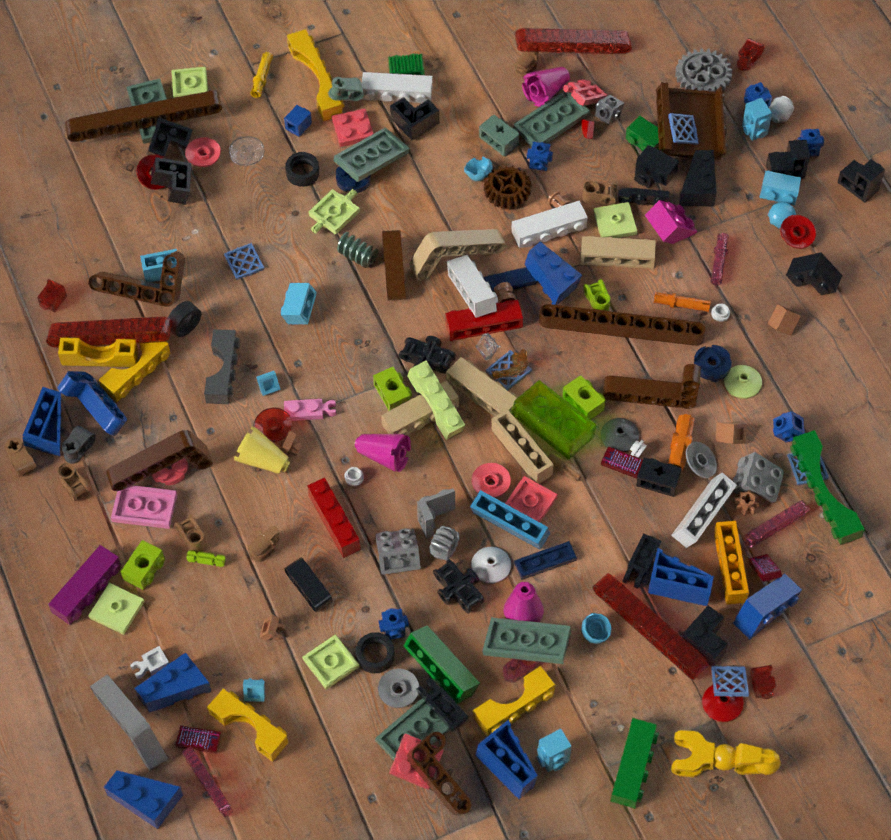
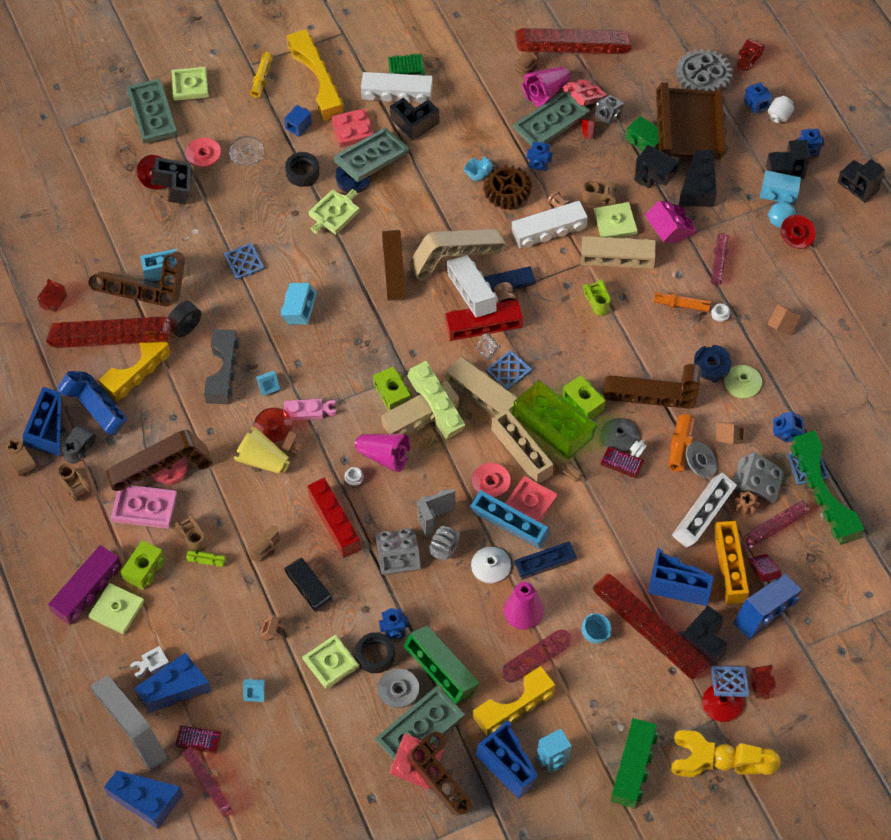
(78, 353): yellow arch -> none
(142, 116): reddish brown beam -> none
(168, 133): black brick -> none
(229, 709): yellow arch -> none
(347, 88): sand green piece -> none
(354, 251): sand green piece -> none
(419, 351): black axle -> none
(443, 705): black hinge -> none
(458, 586): black axle -> none
(499, 135): sand green brick -> none
(520, 361): clear orange piece -> none
(527, 640): sand green plate -> none
(552, 273): blue wedge -> none
(630, 321): reddish brown beam -> none
(642, 196): black hinge -> none
(642, 558): black hinge -> none
(649, 478): black brick -> none
(672, 116): medium blue window -> none
(756, 119): medium azure brick -> none
(814, 270): black brick -> none

